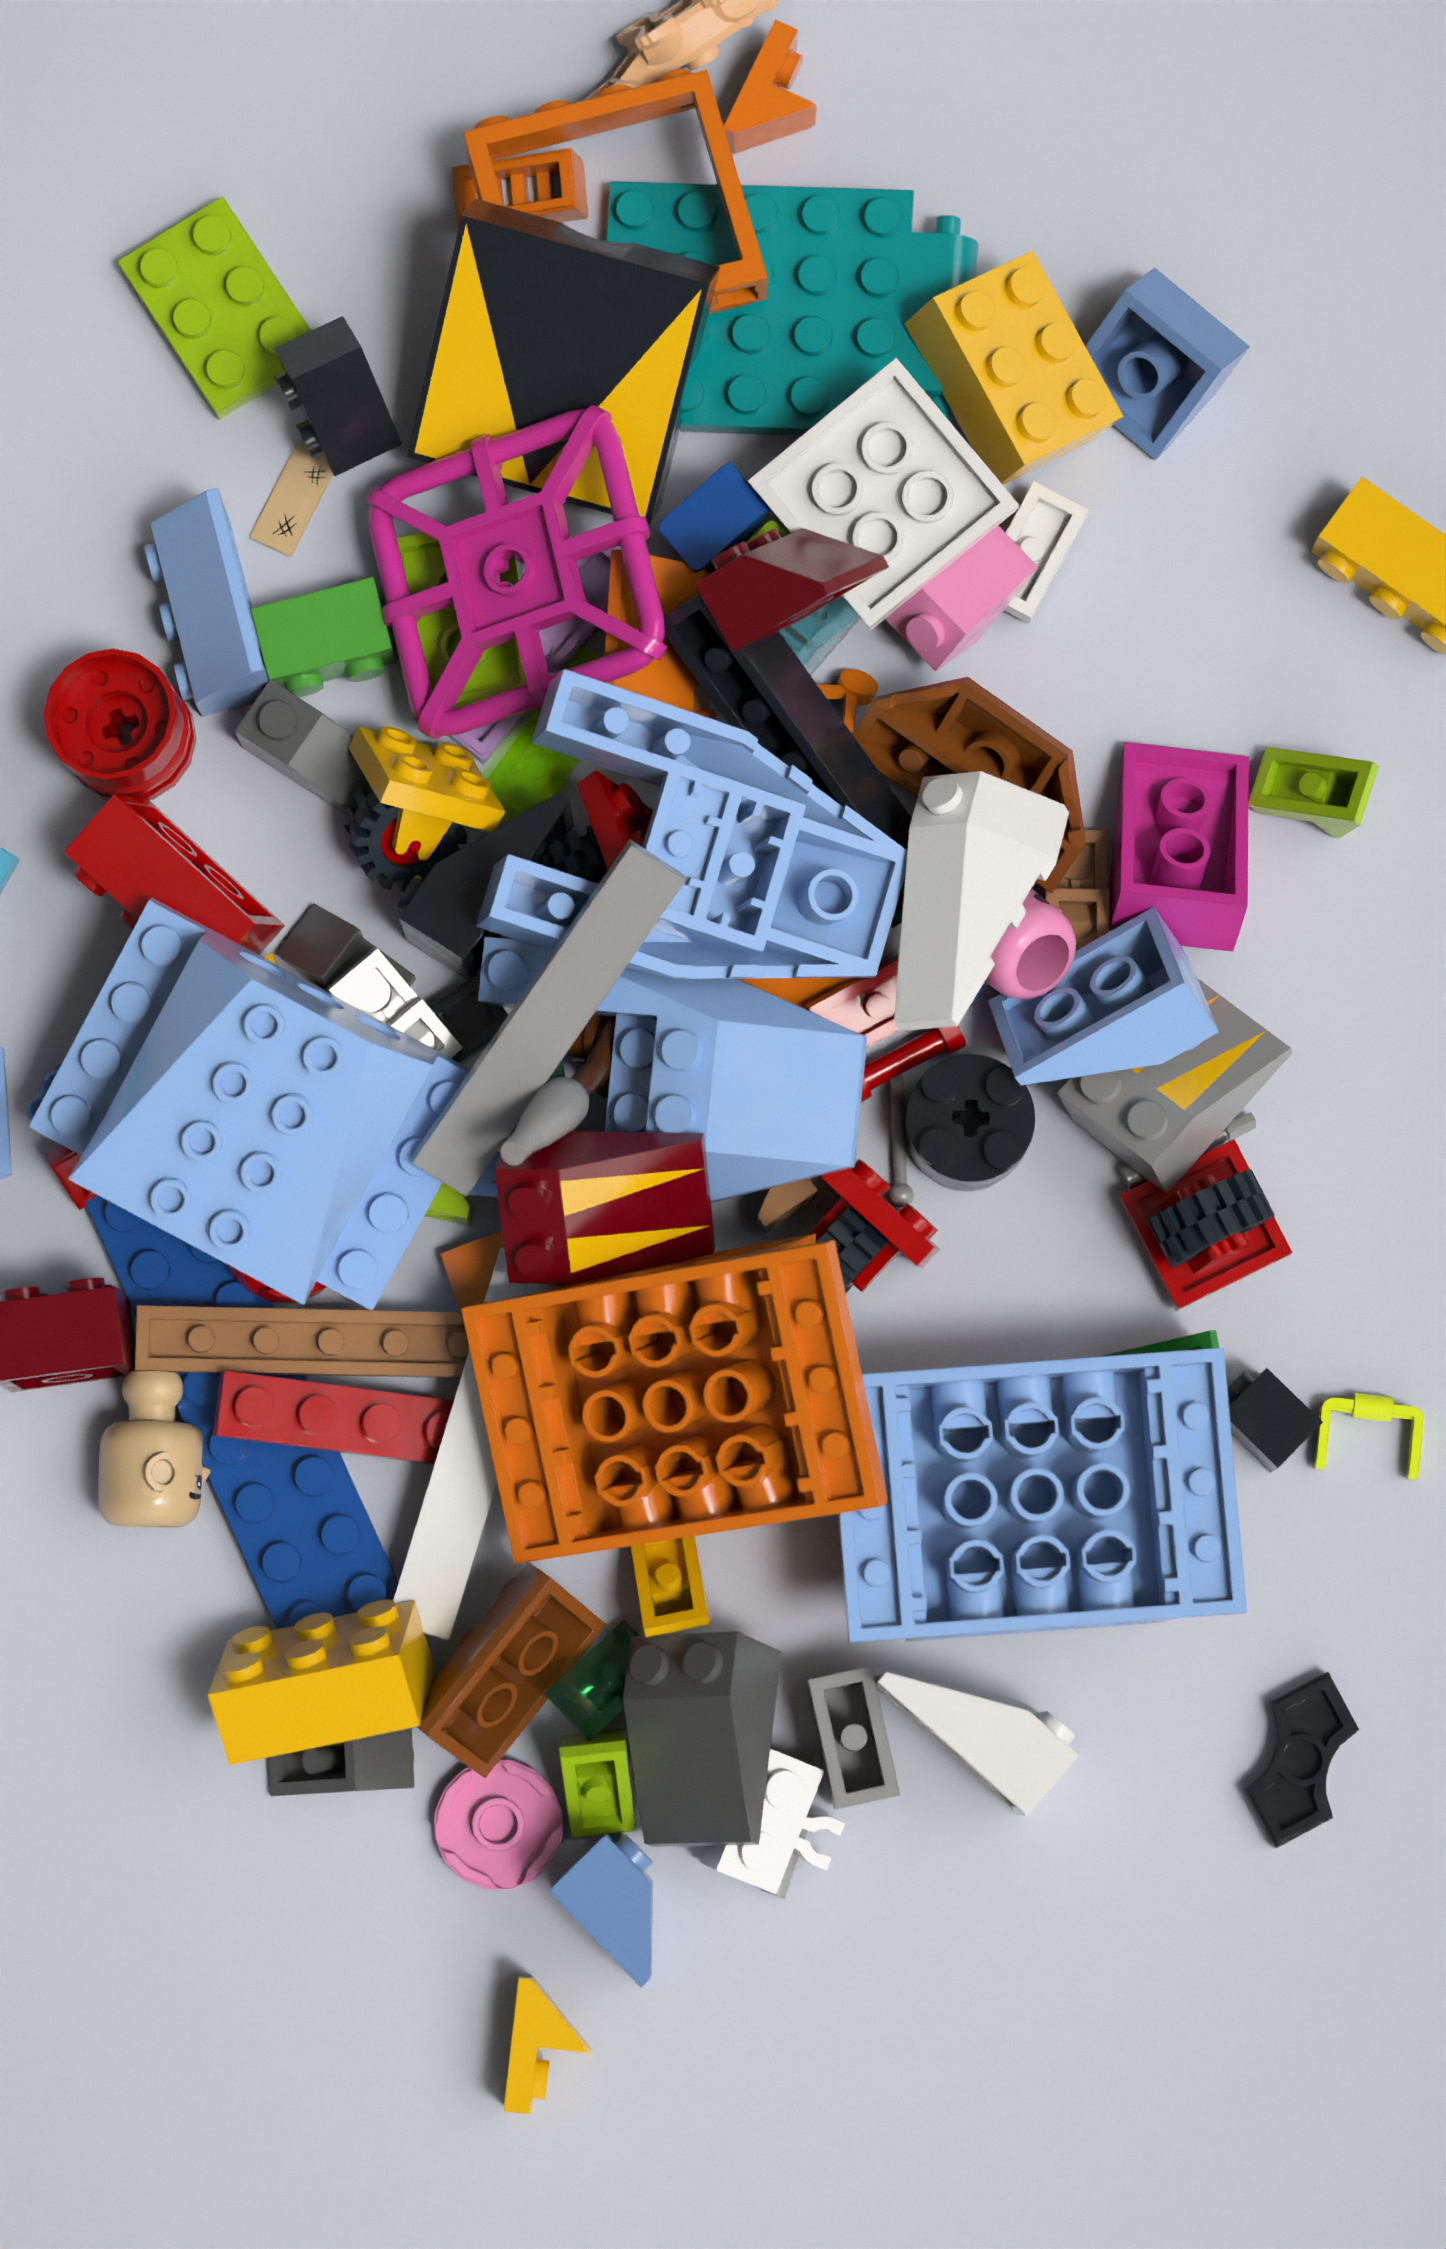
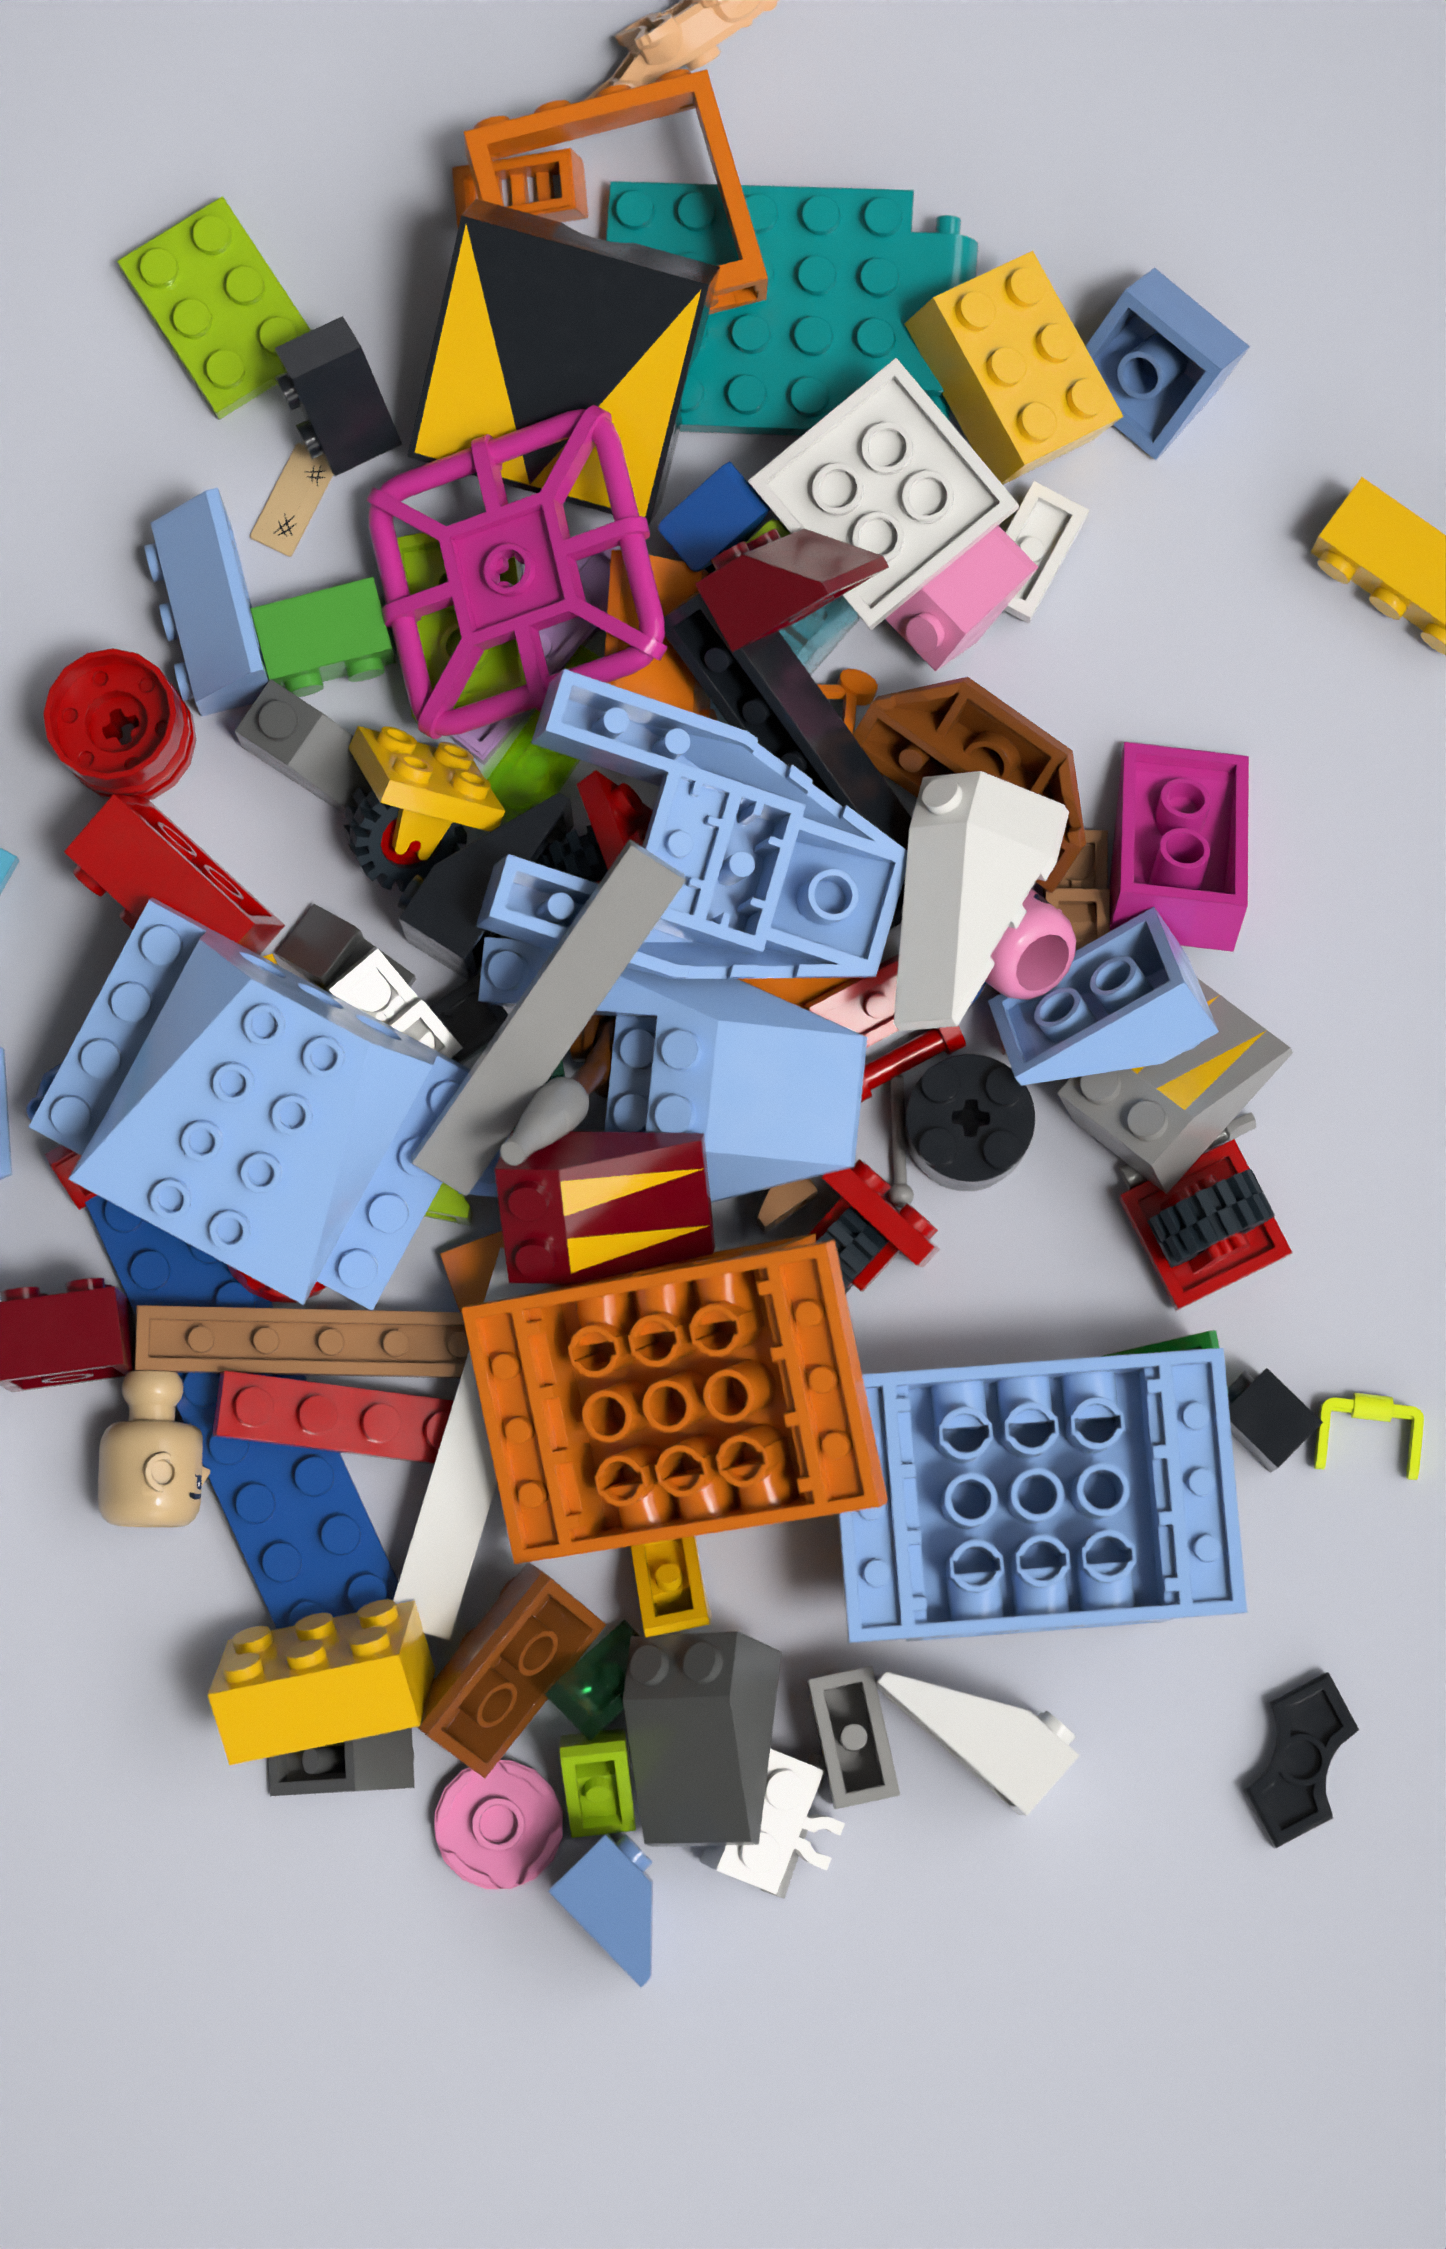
(535, 2026): yellow slope -> none
(763, 108): orange slope -> none
(1313, 788): lime slope -> none

